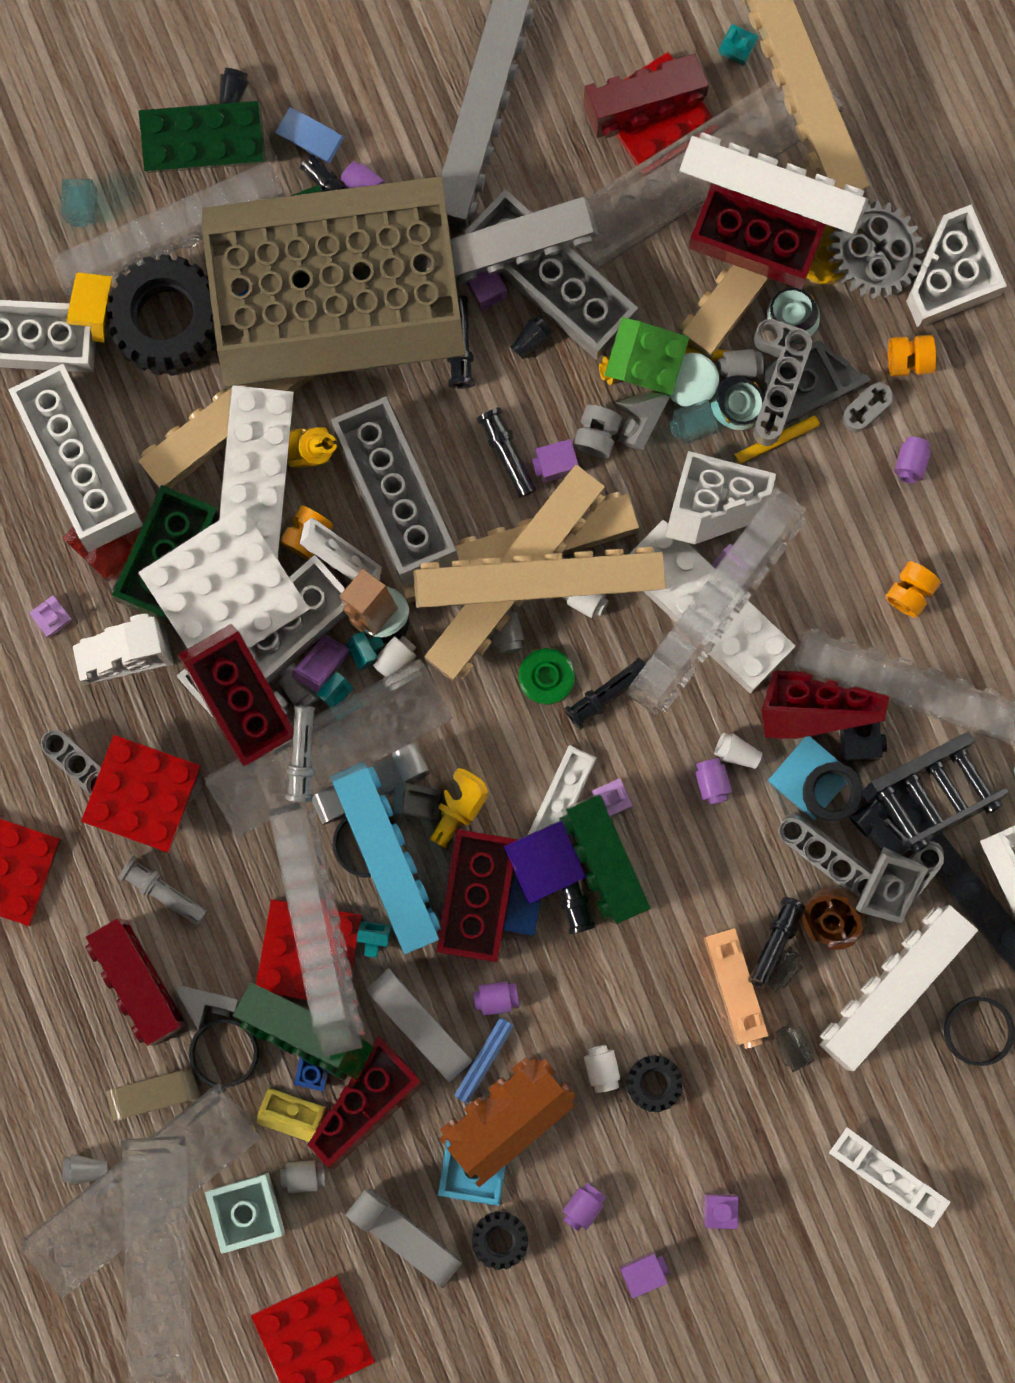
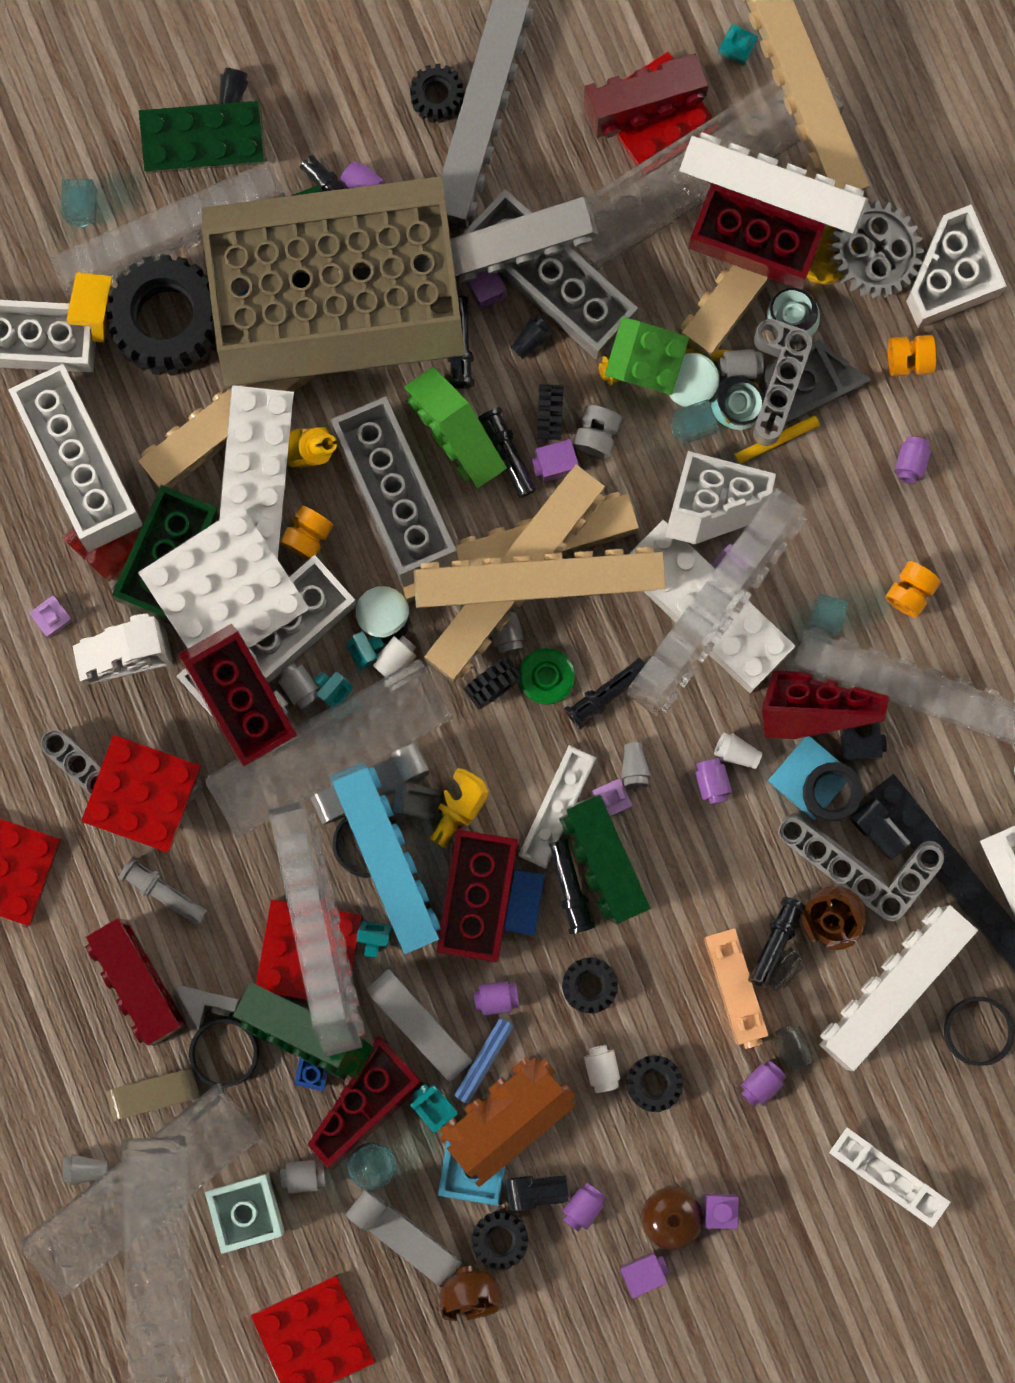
(290, 1114): light yellow slope -> none
(300, 769): light grey pin -> none
(309, 135): medium blue slope -> none
(320, 663): medium lavender tile -> none
(336, 551): white plate -> none
(367, 603): medium nougat brick -> none
(371, 1165): none -> clear light blue hair
(433, 1107): none -> teal bracket
(436, 76): none -> black tyre
(454, 427): none -> bright green brick
(470, 1294): none -> reddish brown cylinder
(492, 683): none -> black tyre
(529, 1192): none -> black piece
(544, 861): dark purple tile -> none
(550, 411): none -> black tyre
(588, 605): white brick -> none
(608, 980): none -> black tyre
(634, 769): none -> light grey cone
(644, 414): light grey slope -> none
(672, 1218): none -> reddish brown cylinder
(763, 1084): none -> medium lavender brick
(827, 614): none -> clear light blue brick
(862, 402): light grey beam -> none
(891, 886): light grey slope -> none
(933, 764): black fence -> none

